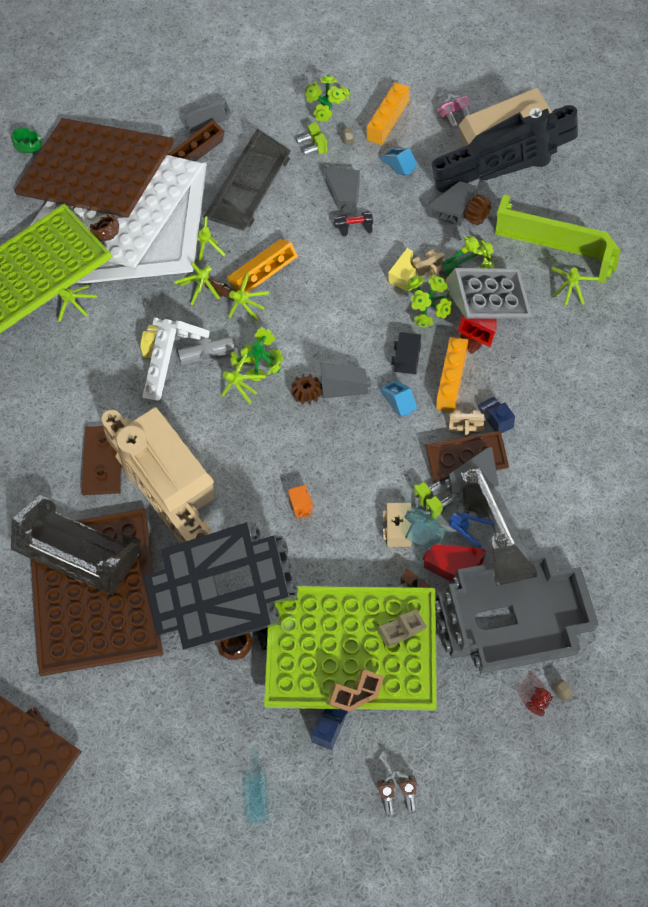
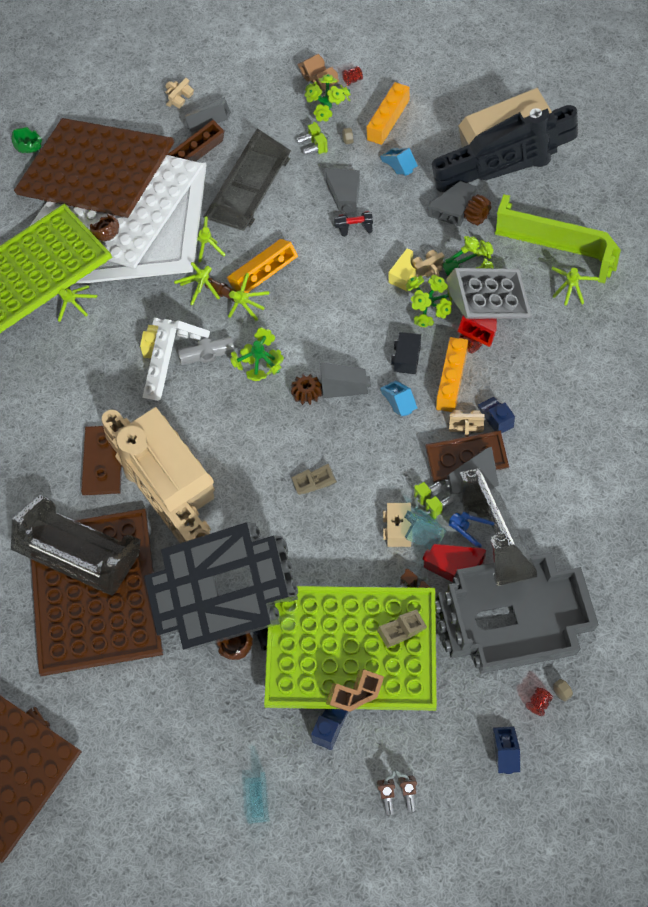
(176, 91): none -> tan hips
(236, 379): lime plant -> none
(300, 501): orange window -> none
(311, 481): none -> dark tan slope
(314, 68): none -> medium nougat brick
(352, 75): none -> clear red bush
(448, 108): piece -> none
(506, 750): none -> dark blue arch

